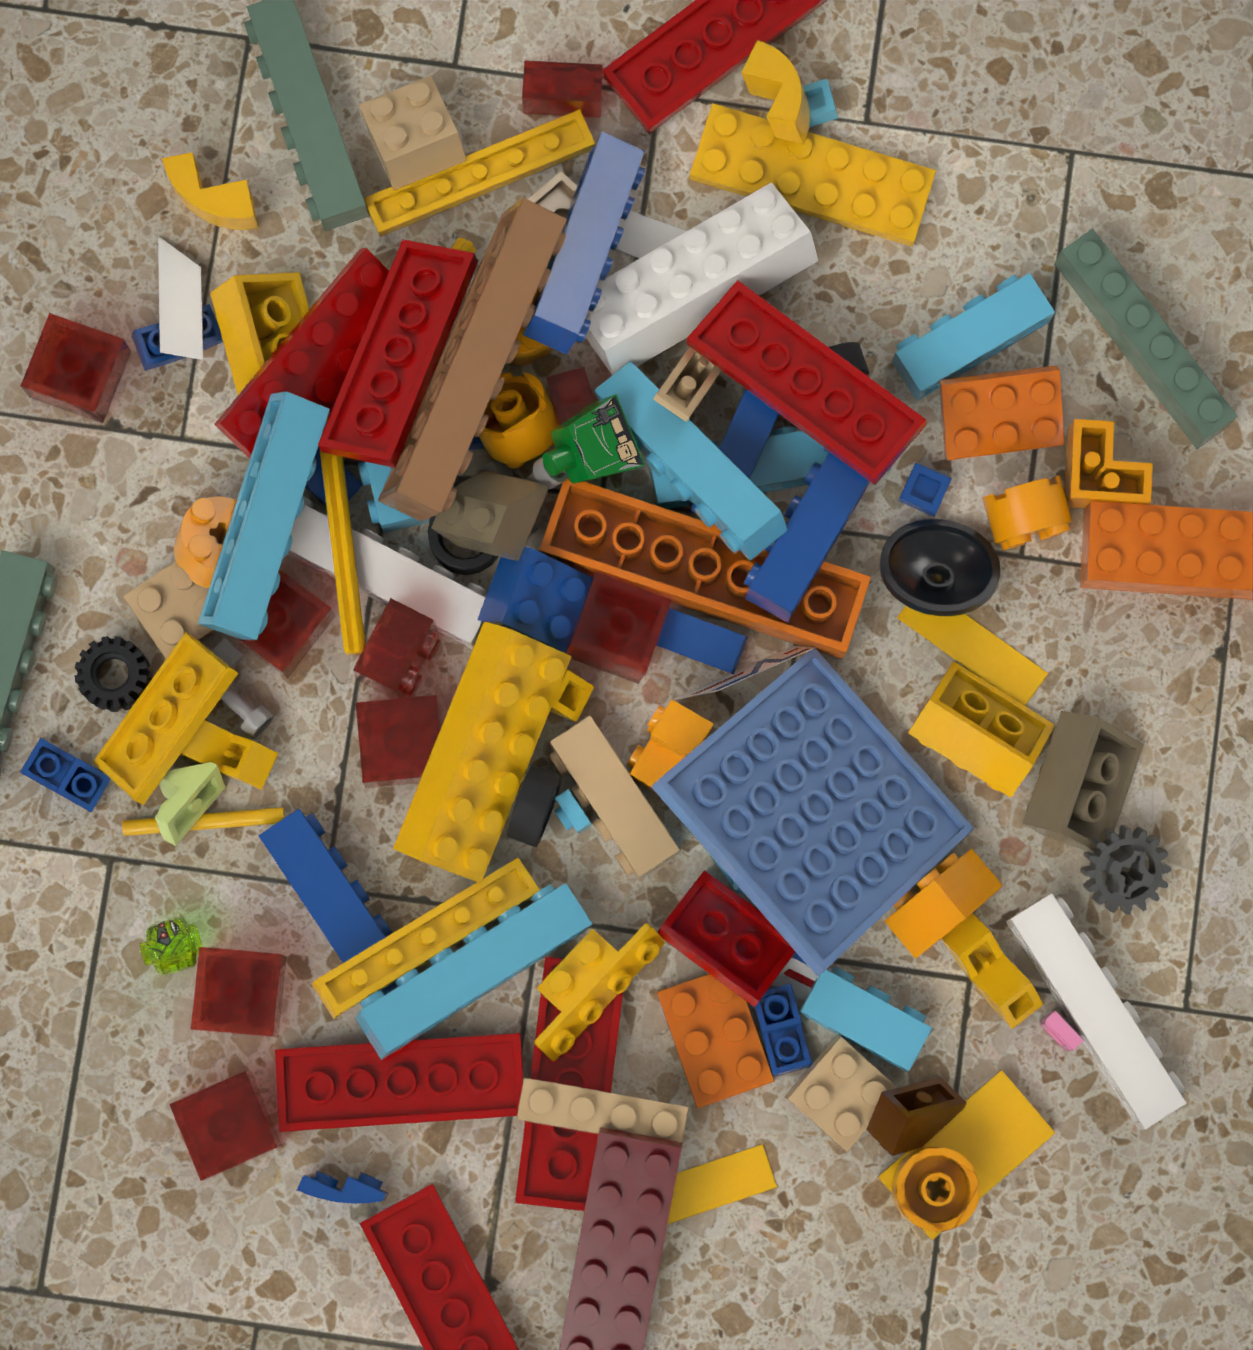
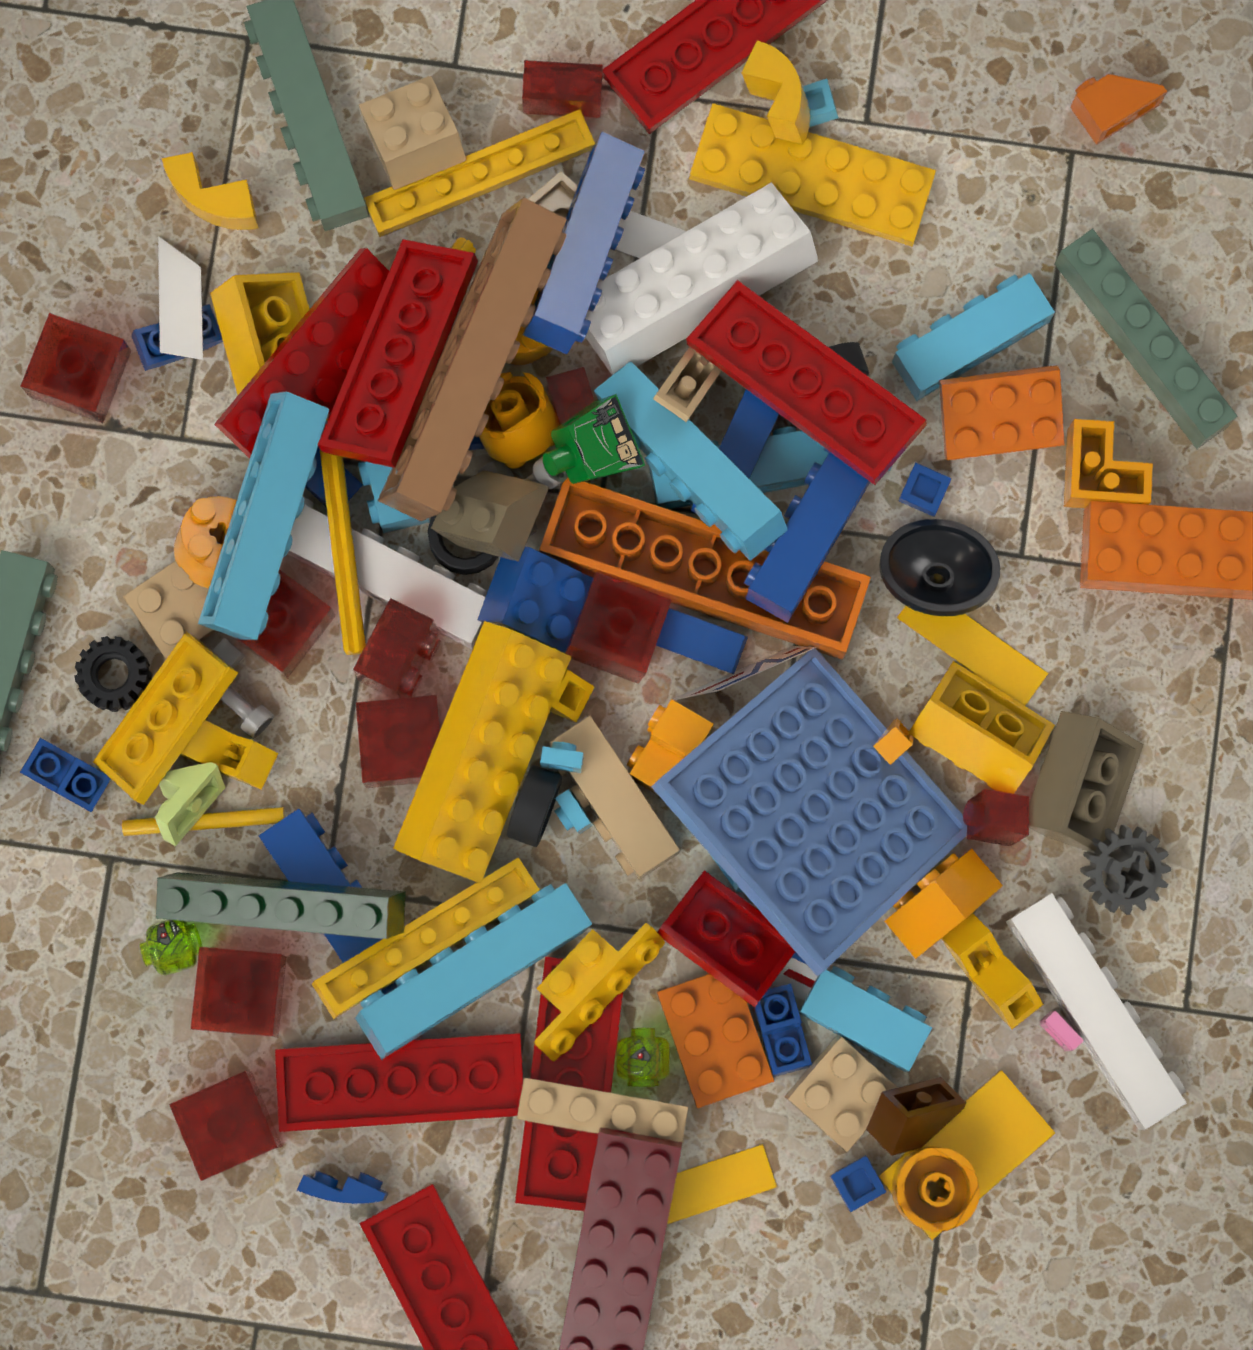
(281, 905): none -> brick
(562, 757): none -> medium azure plate
(643, 1058): none -> clear neon green head
(858, 1183): none -> blue plate
(894, 741): none -> light orange piece
(997, 817): none -> clear red brick
(1026, 511): light orange brick -> none
(1114, 103): none -> orange slope

